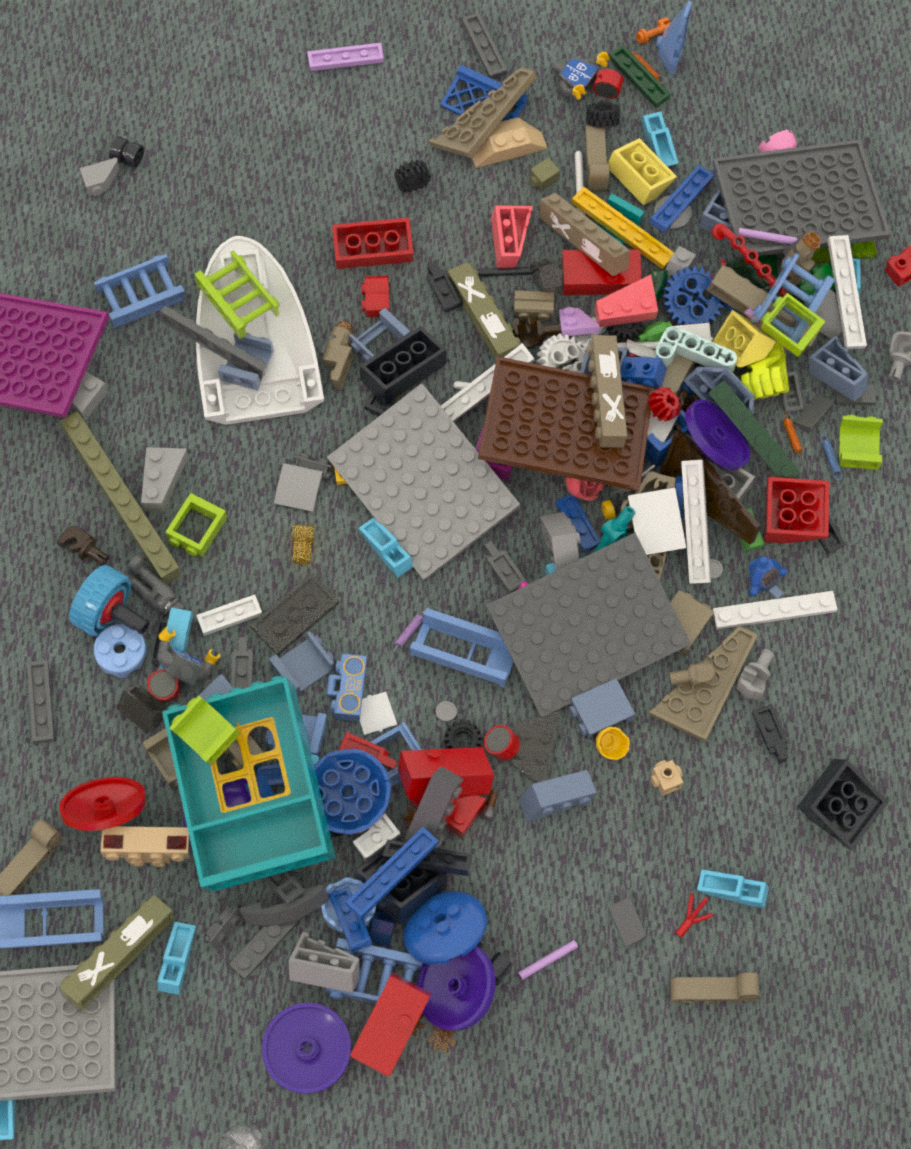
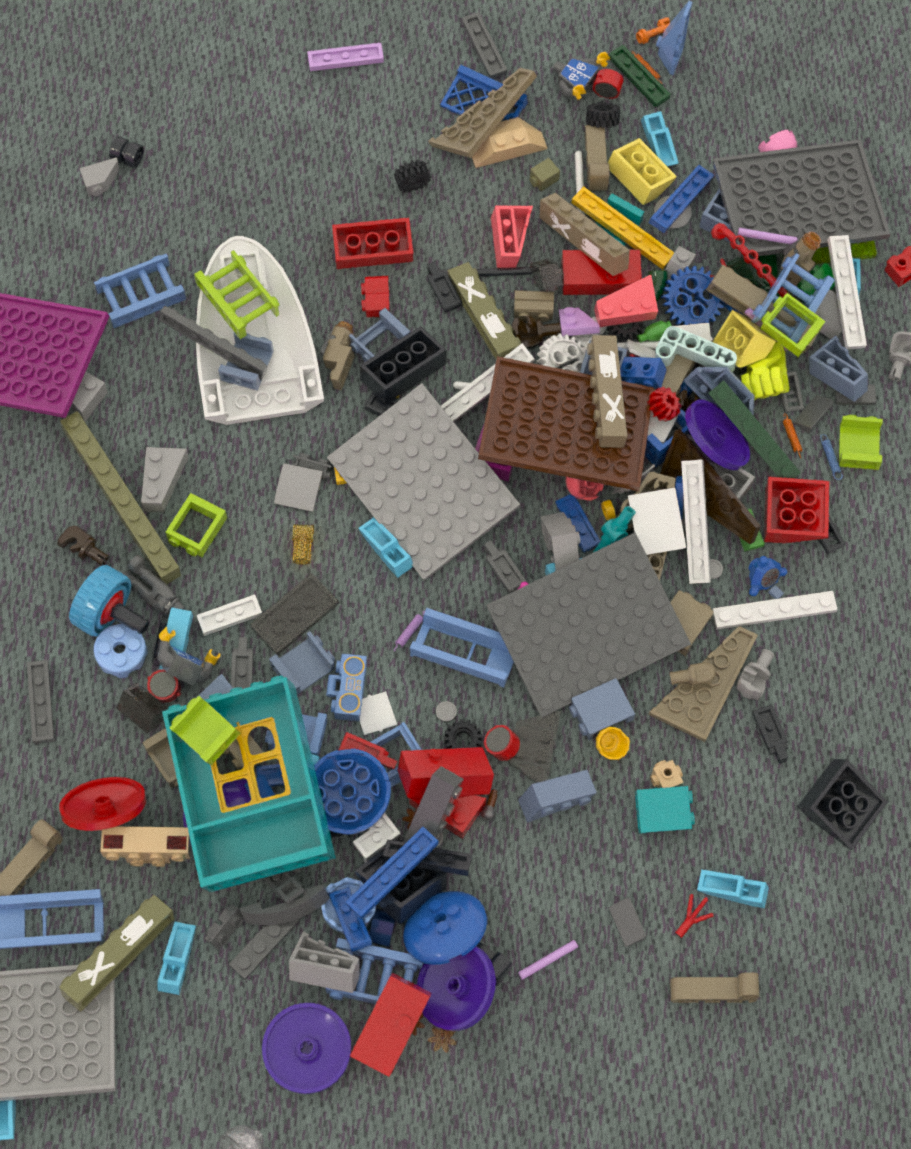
(664, 809): none -> teal panel

